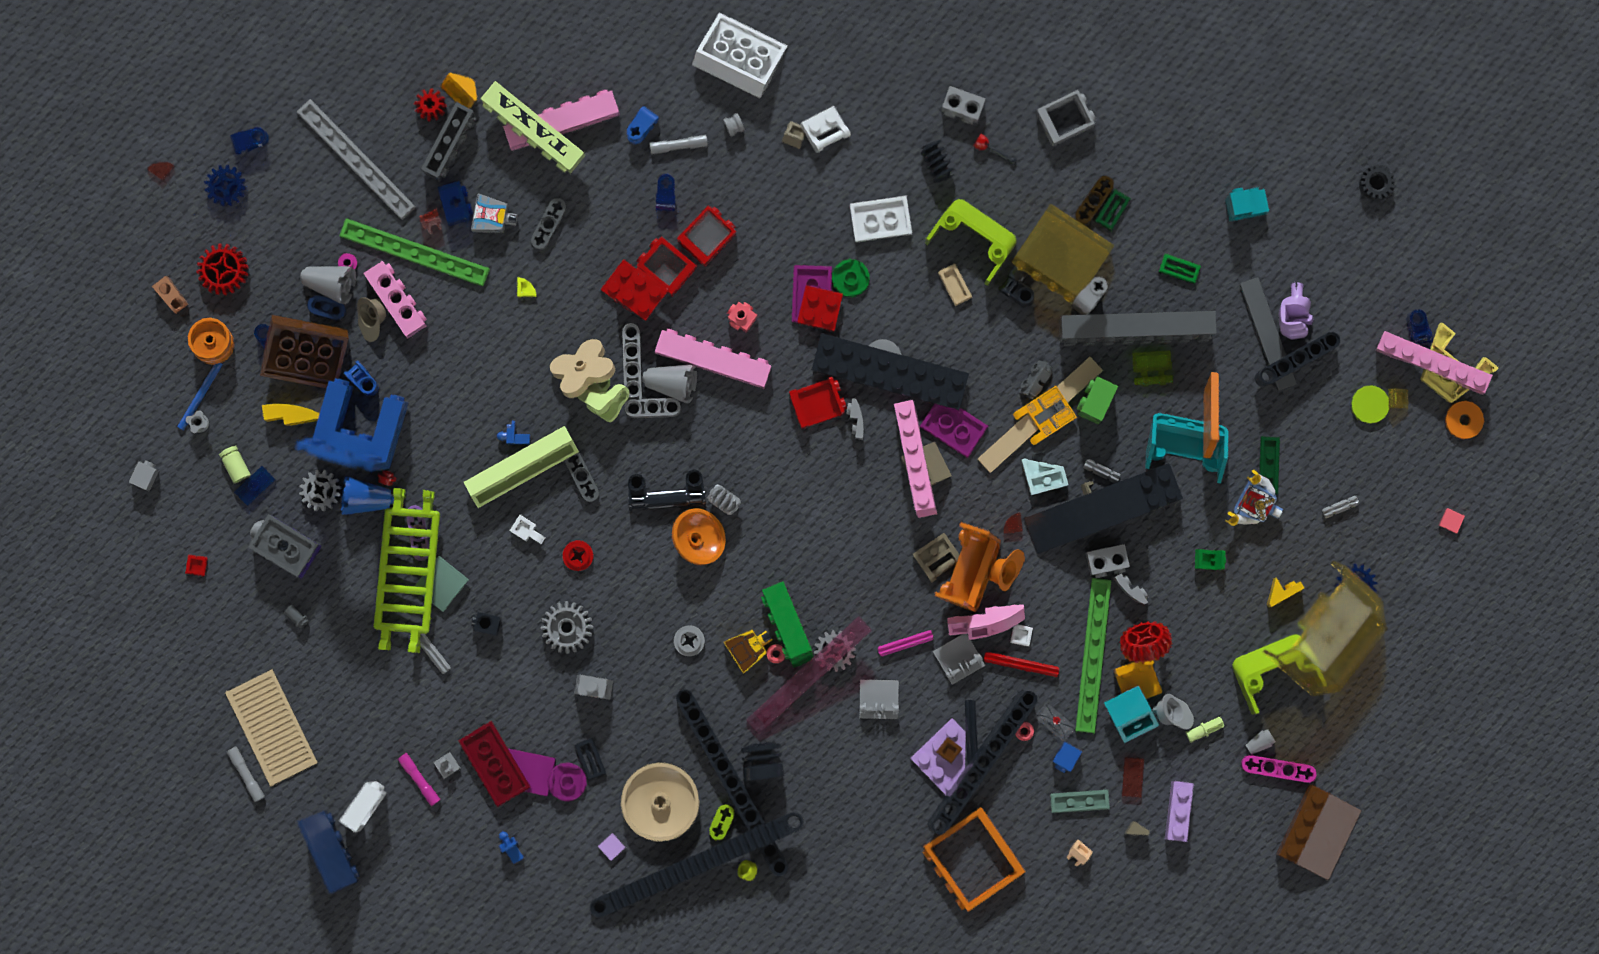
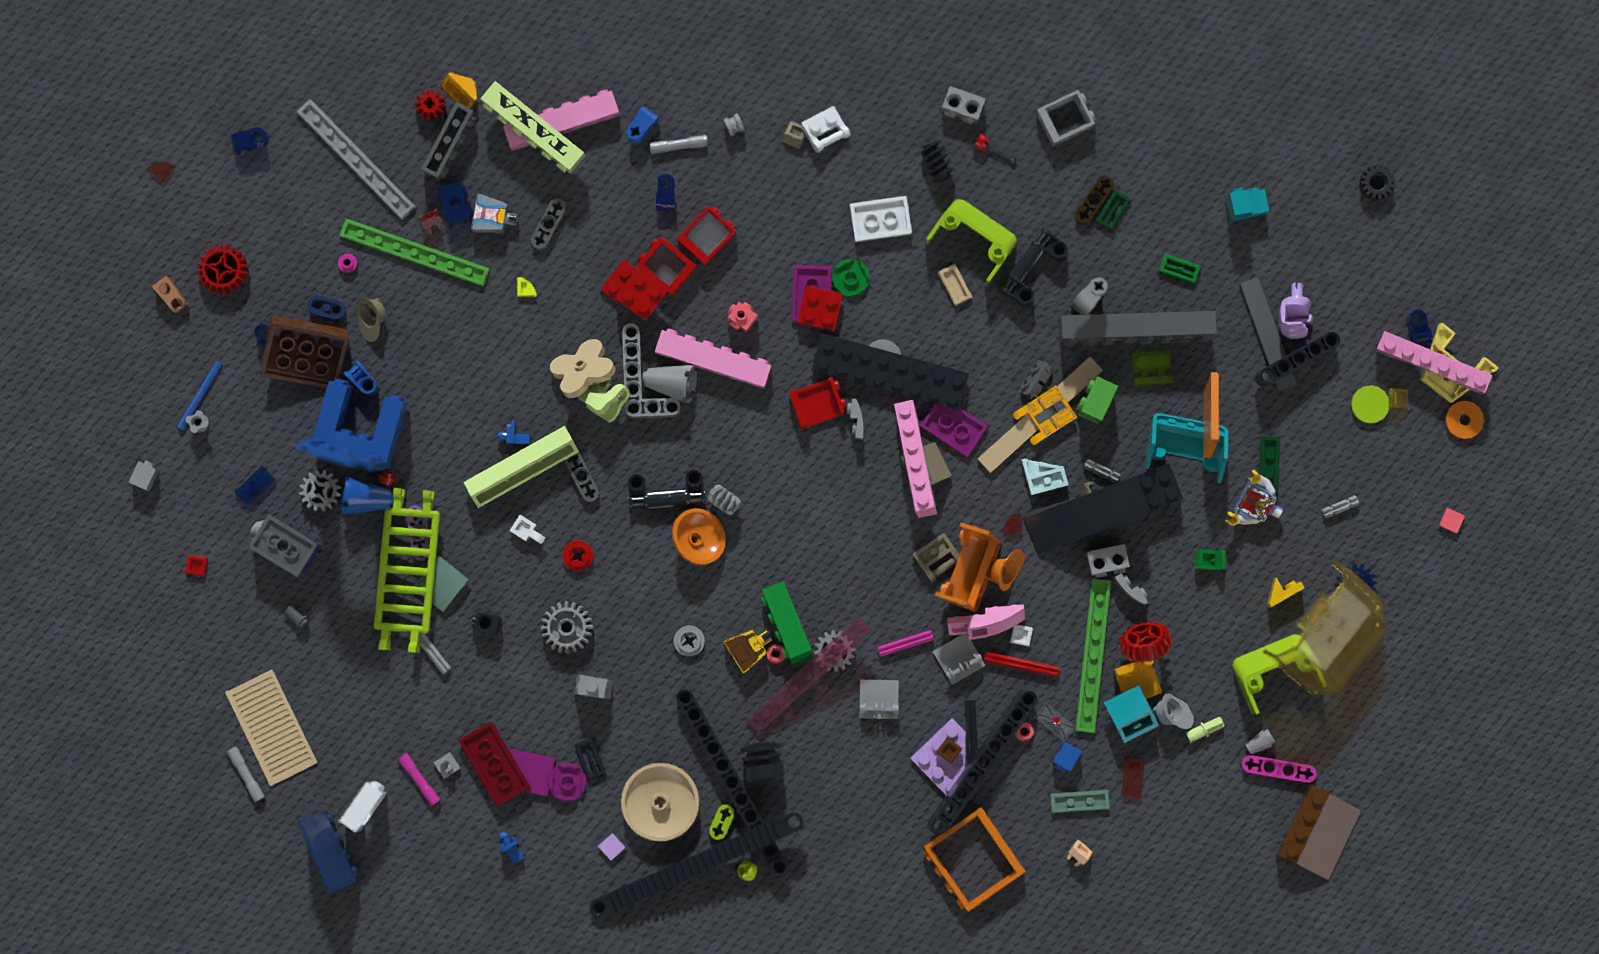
(216, 331): orange wheel -> none
(233, 183): clear blue gear -> none
(234, 464): yellowish green piece -> none
(289, 413): yellow slope -> none
(330, 281): light grey cone -> none
(375, 277): bright pink brick -> none
(739, 55): white slope -> none
(1062, 253): clear yellow panel -> none
(1135, 828): dark tan slope -> none
(1179, 811): lavender brick -> none

